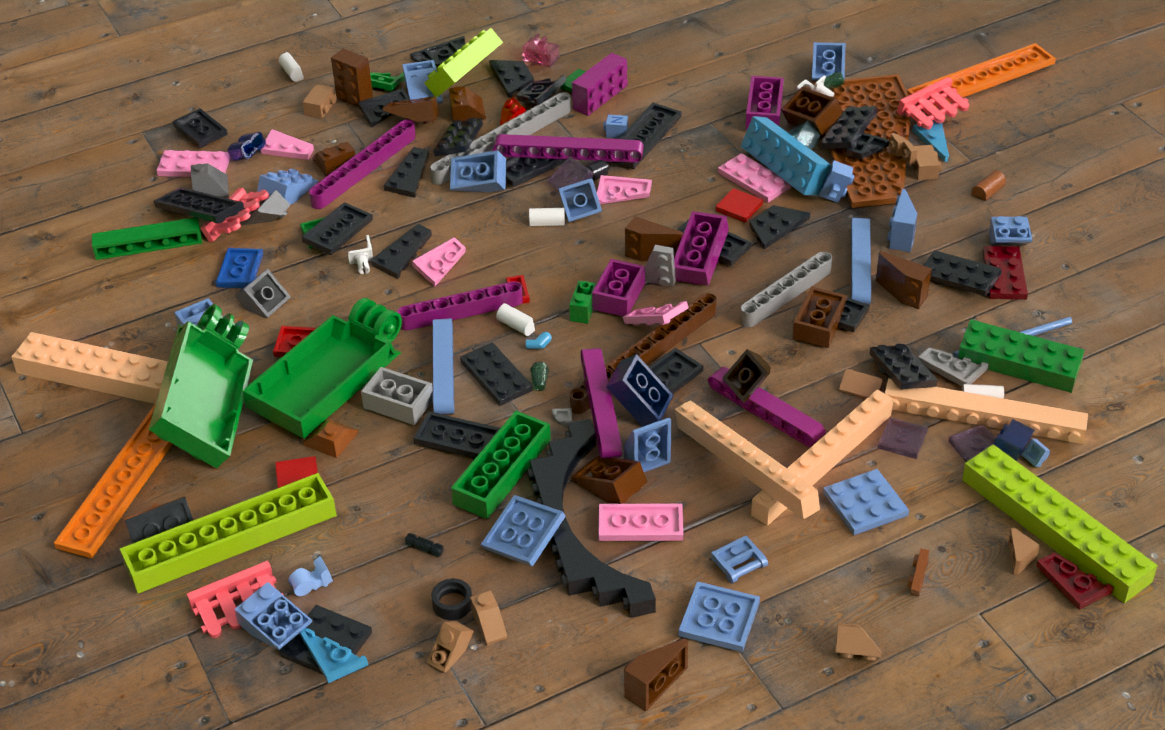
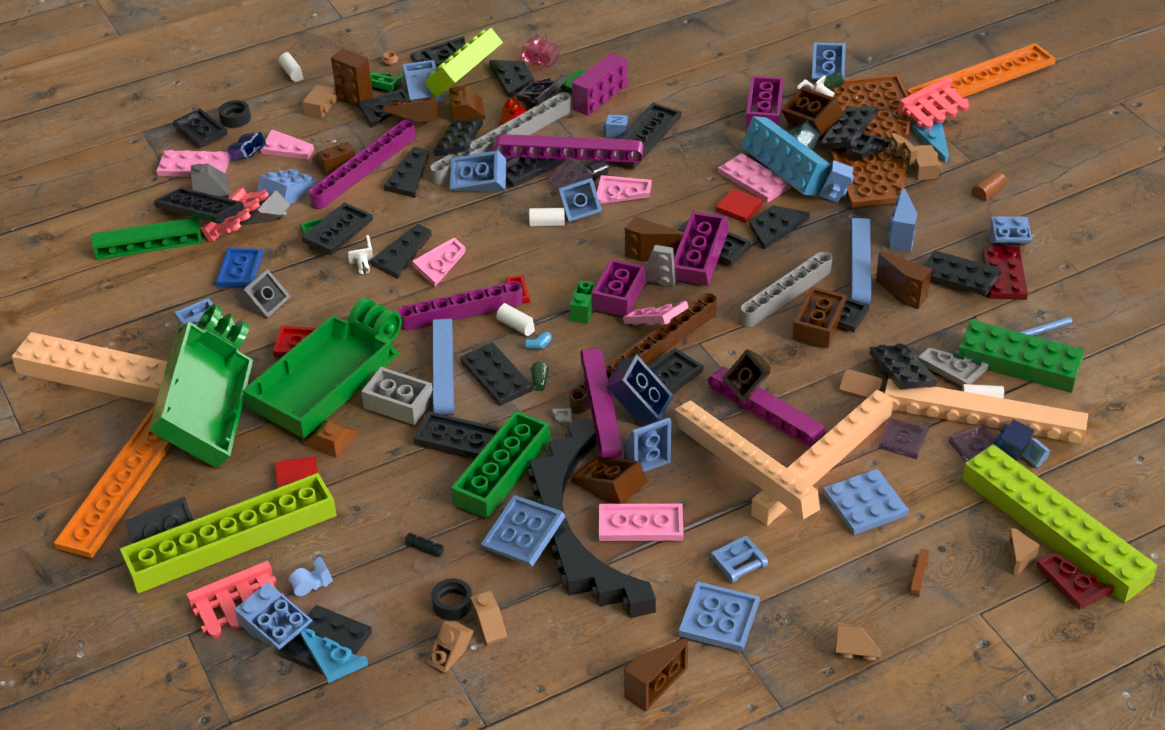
(238, 120): none -> black tyre
(389, 58): none -> nougat plate

